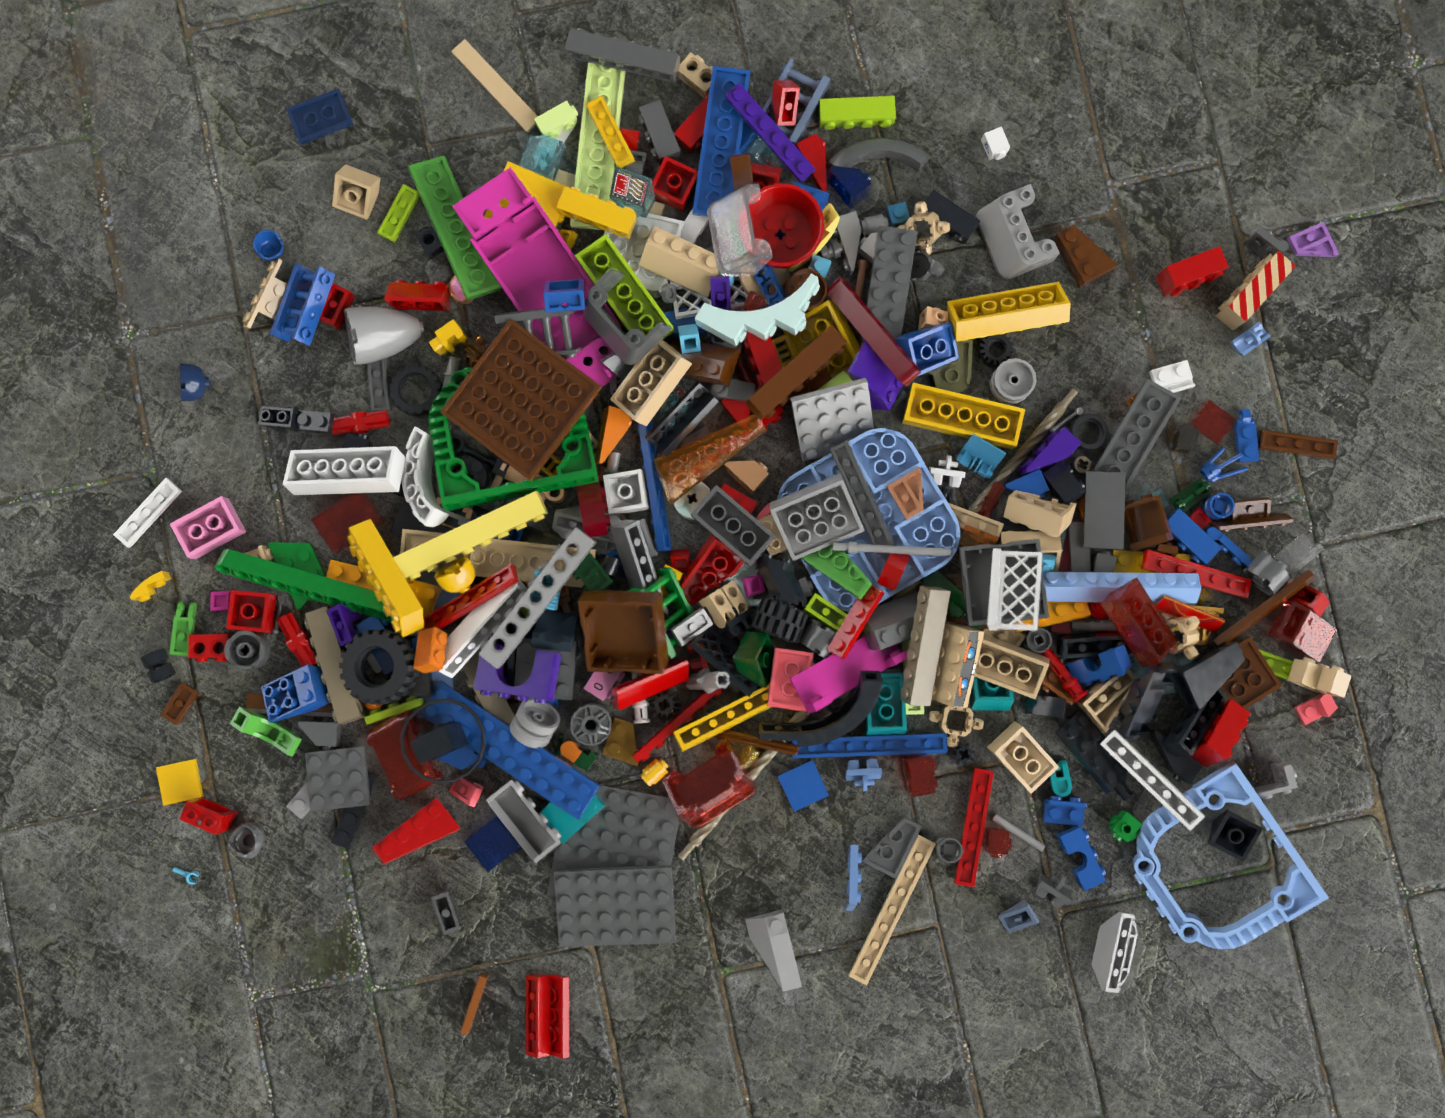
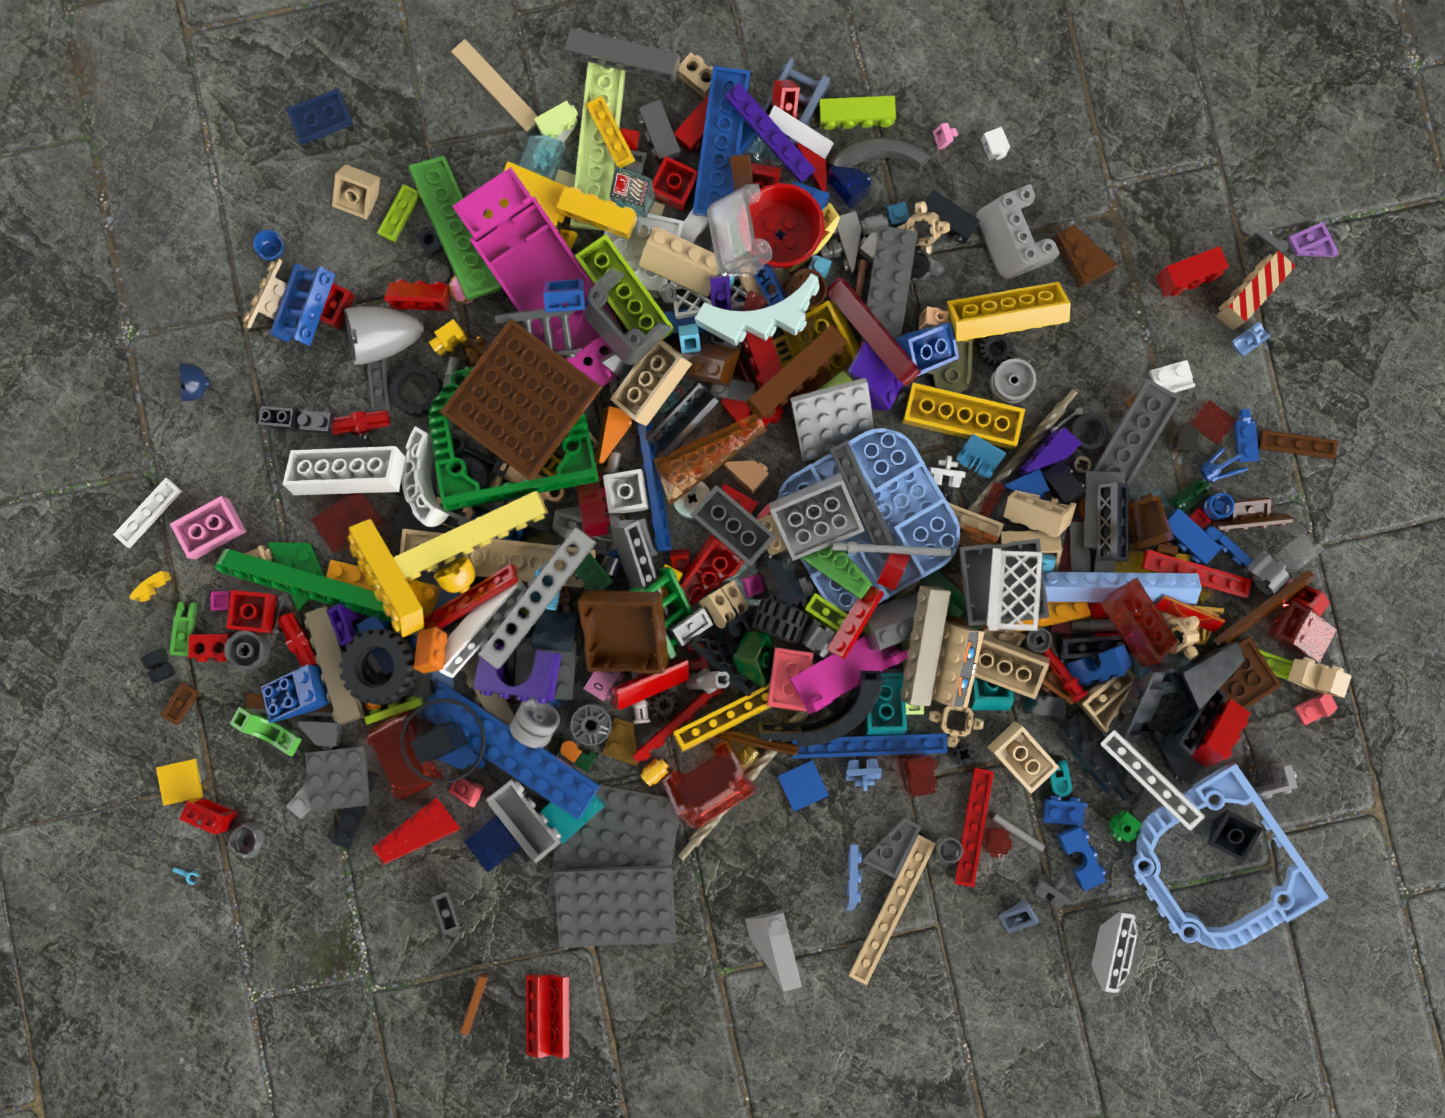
(801, 132): none -> white sticker
(908, 493): nougat wing -> none
(944, 135): none -> bright pink tile
(1119, 522): none -> black fence

